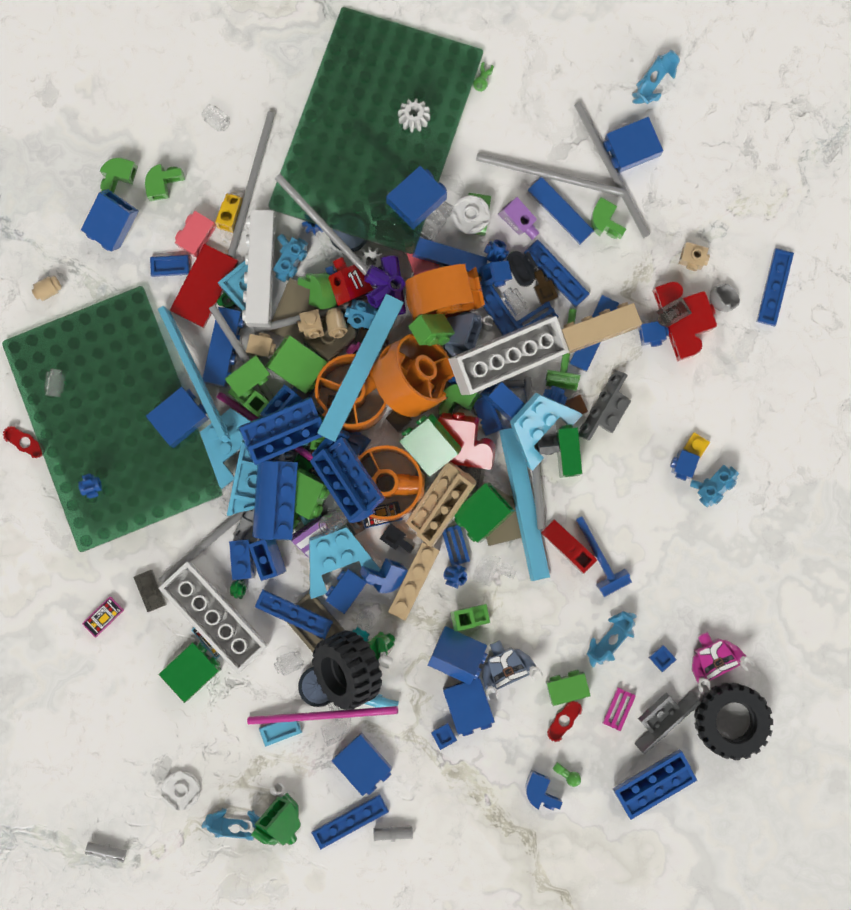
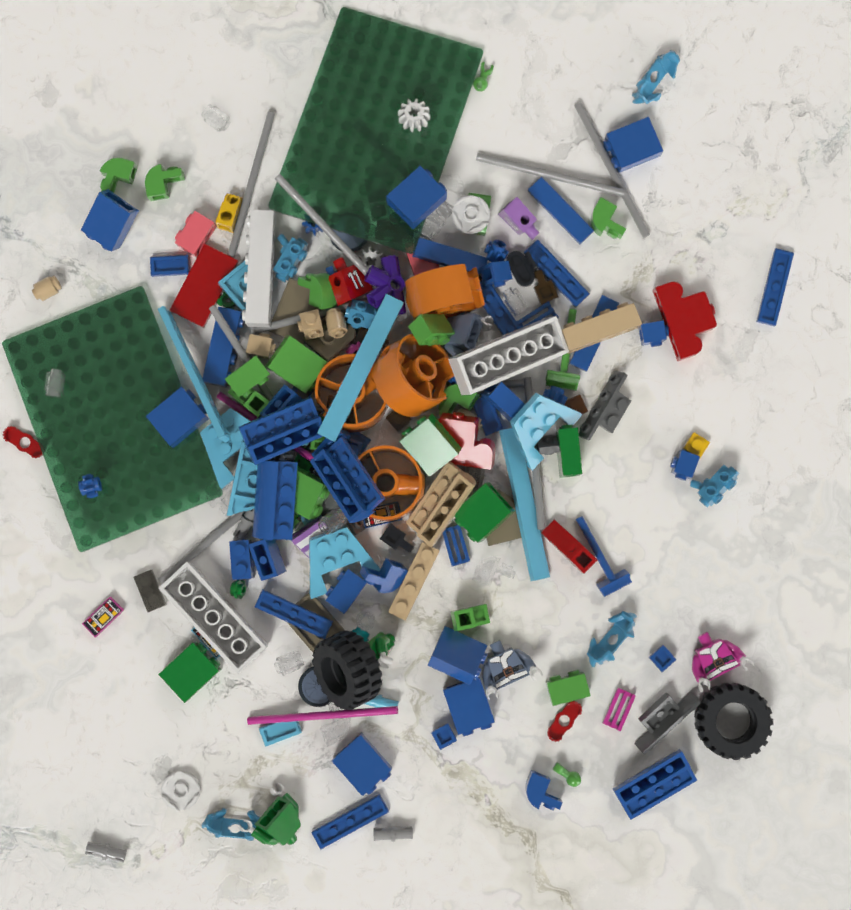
(455, 575): blue gear -> none
(673, 312): clear smoke tile -> none
(694, 256): tan brick -> none
(724, 298): light grey hair -> none

